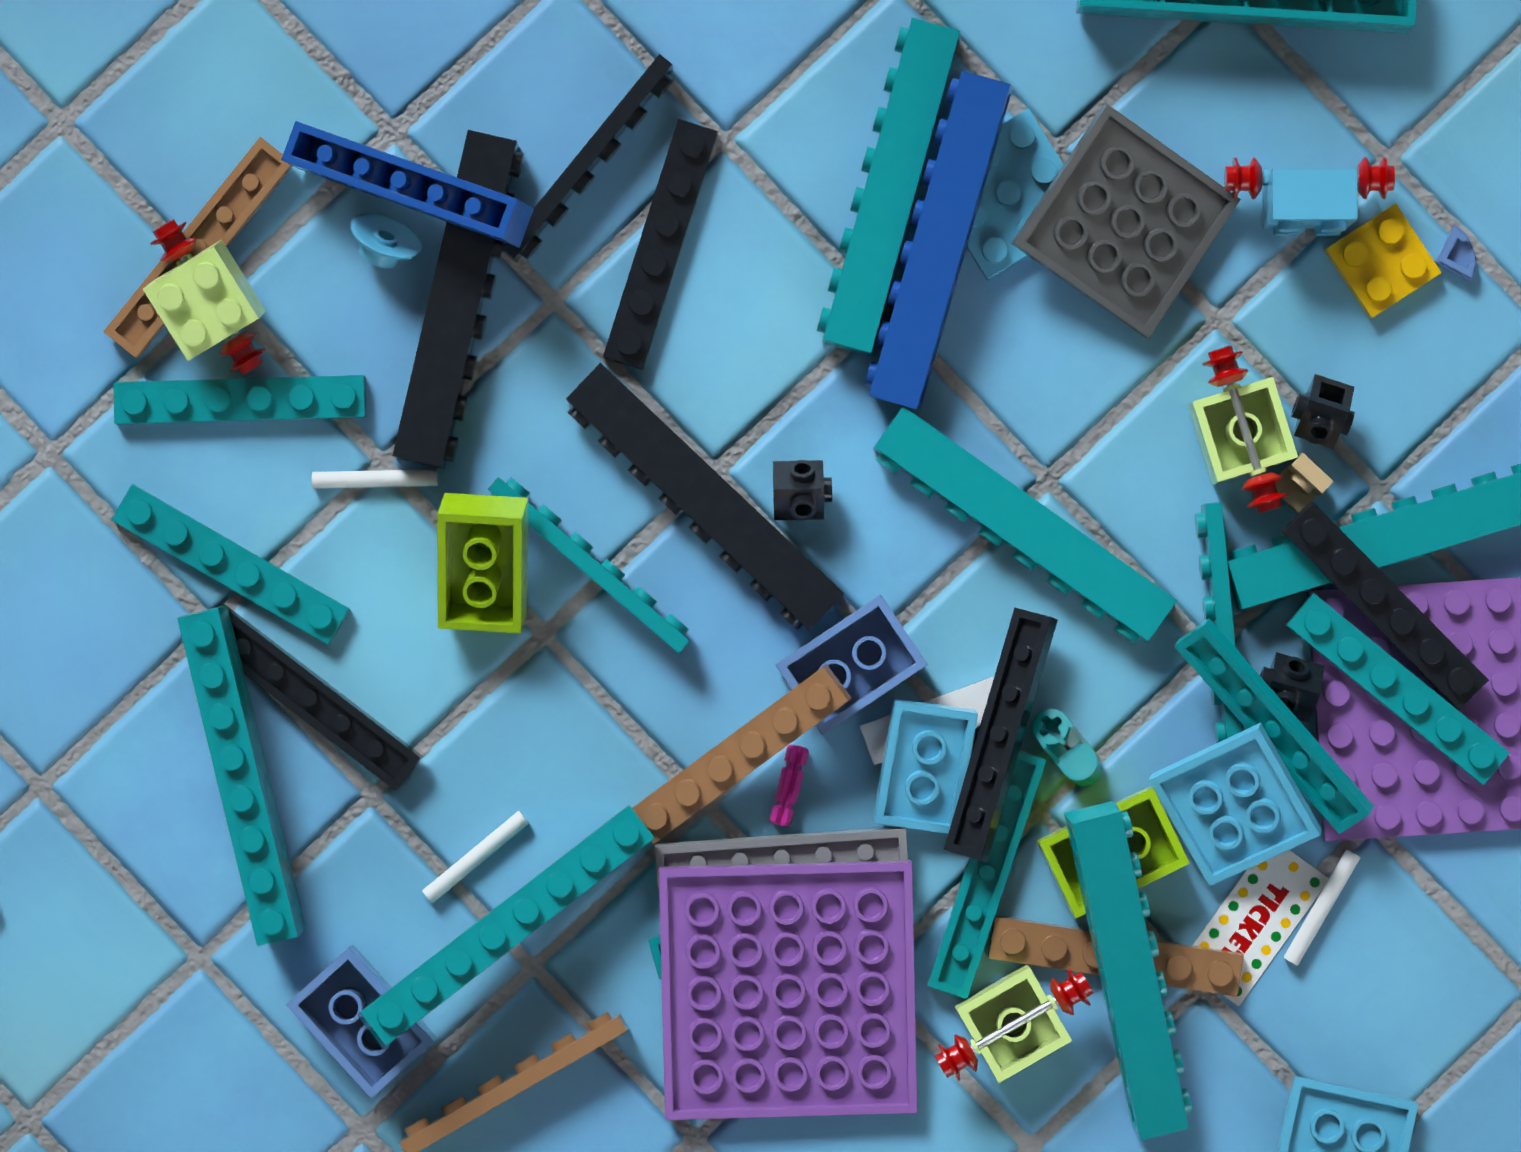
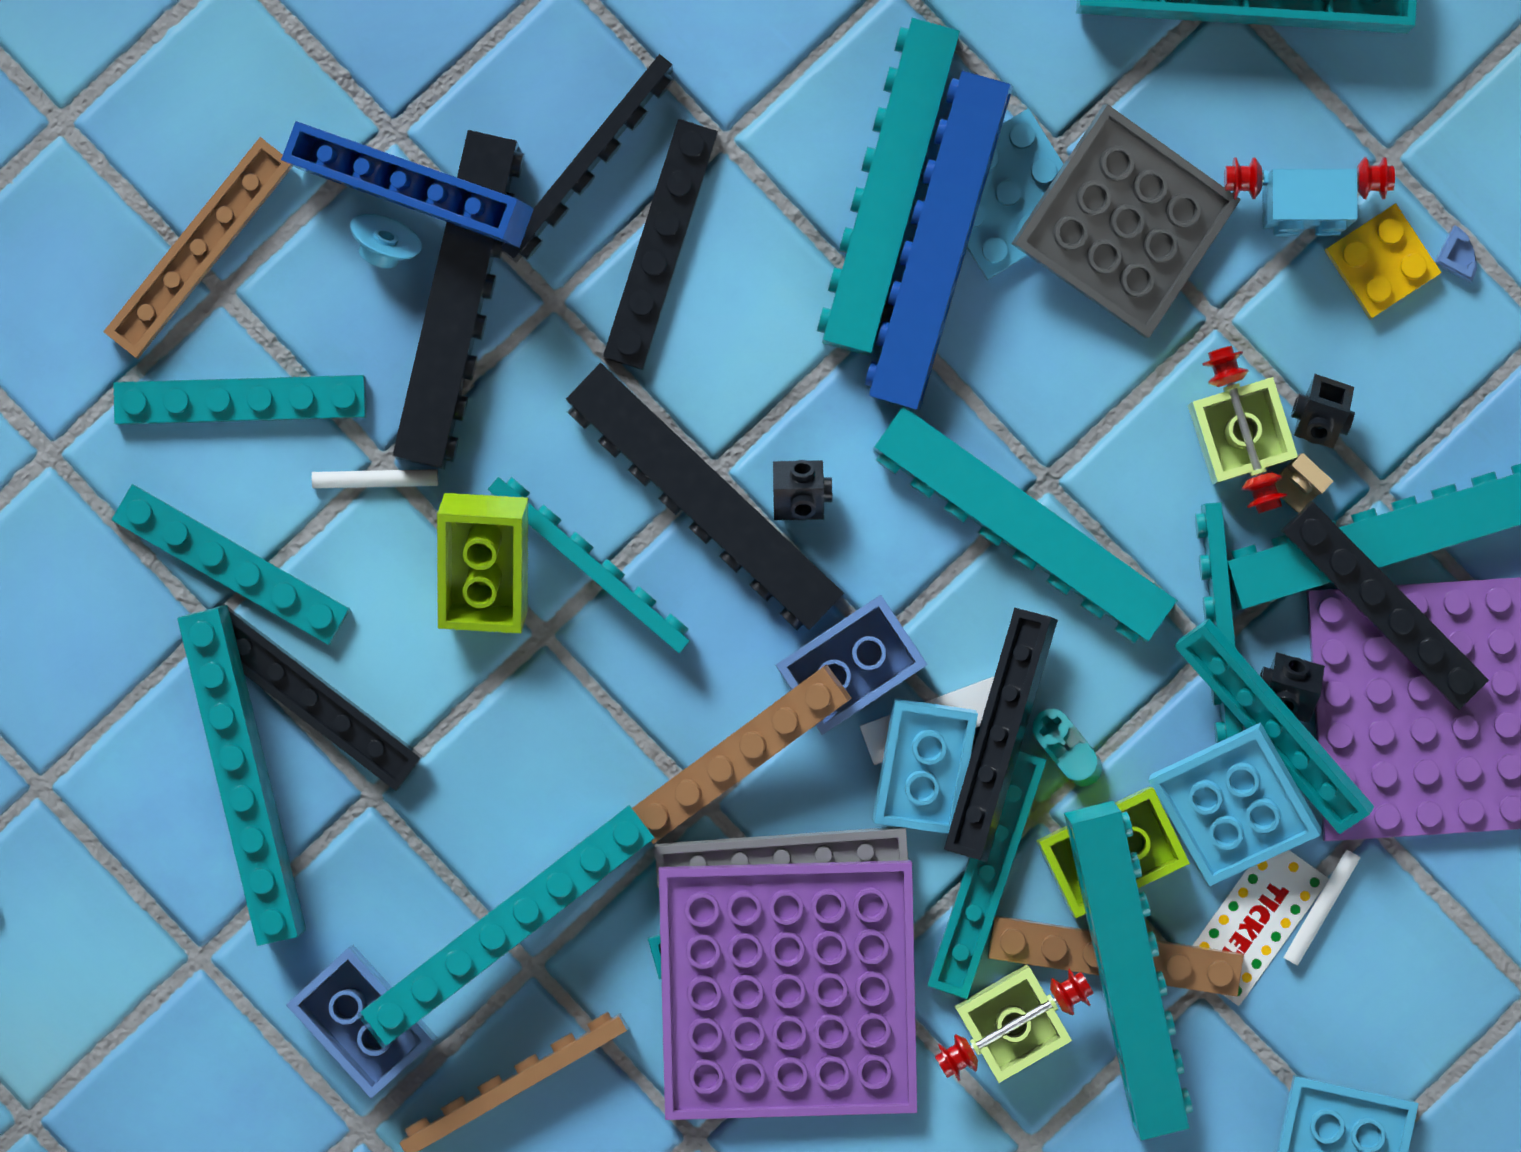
(205, 299): yellowish green brick -> none
(475, 856): white bar -> none
(789, 785): dark pink axle -> none
(1397, 689): teal plate -> none

